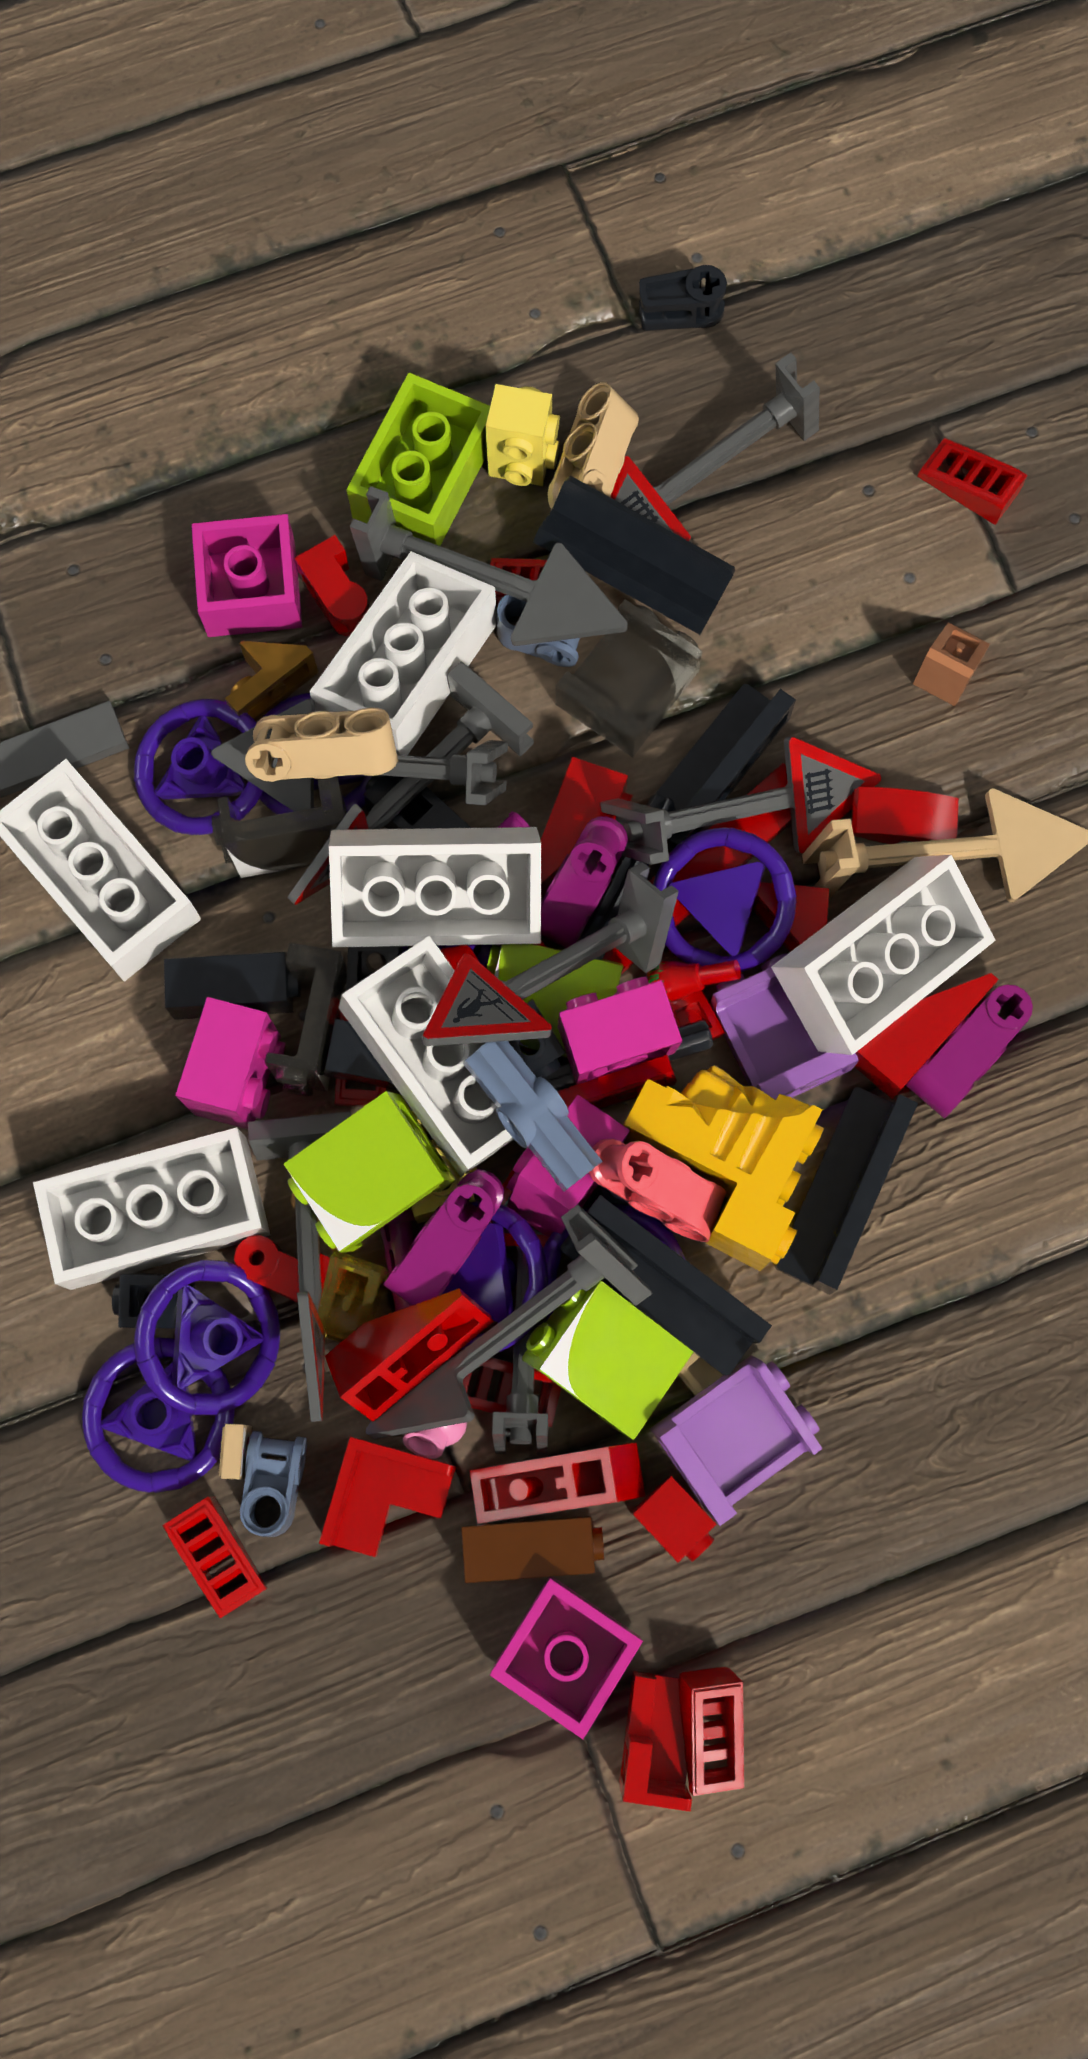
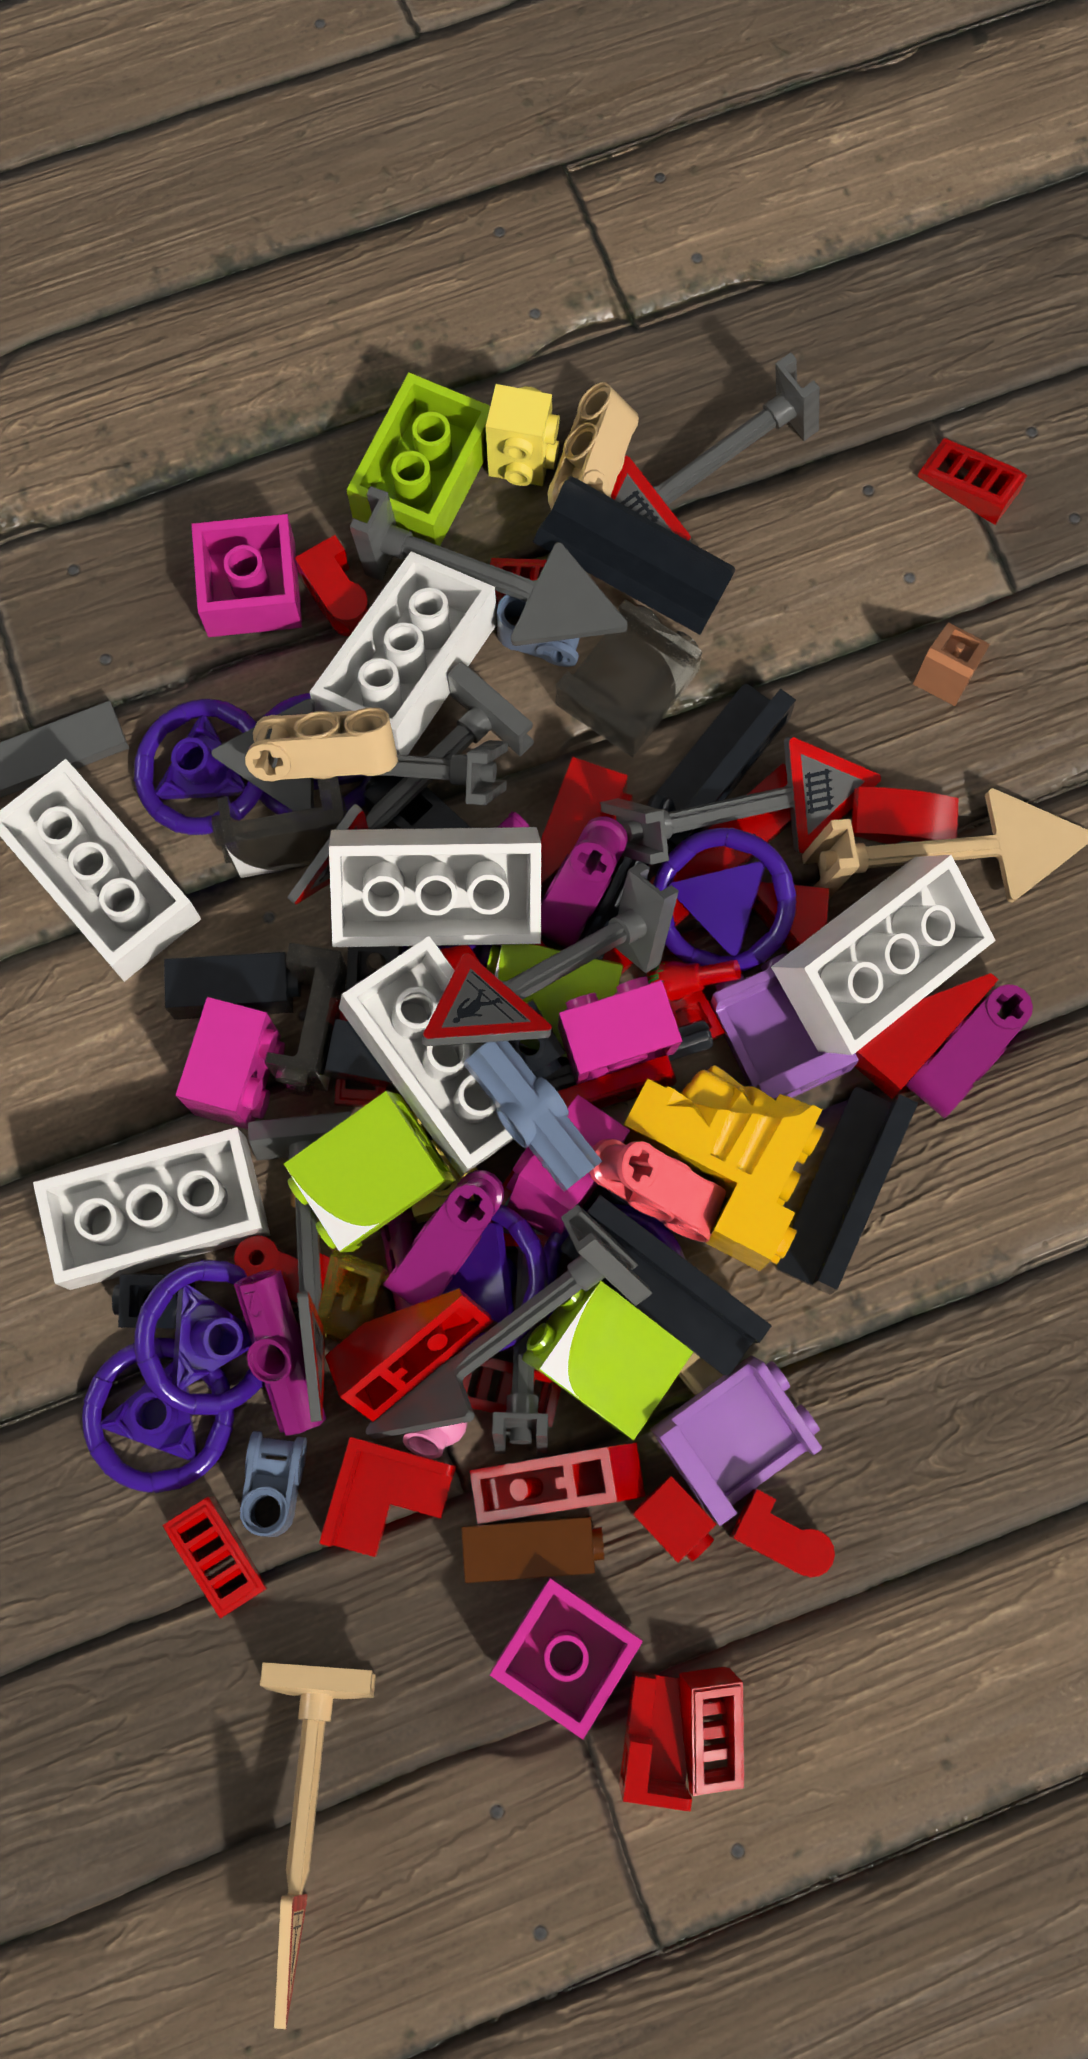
(234, 1450): tan tile -> none
(274, 1325): none -> magenta piece
(278, 674): pearl gold slope -> none
(316, 1689): none -> tan piece
(679, 300): black piece -> none
(798, 1549): none -> red leg

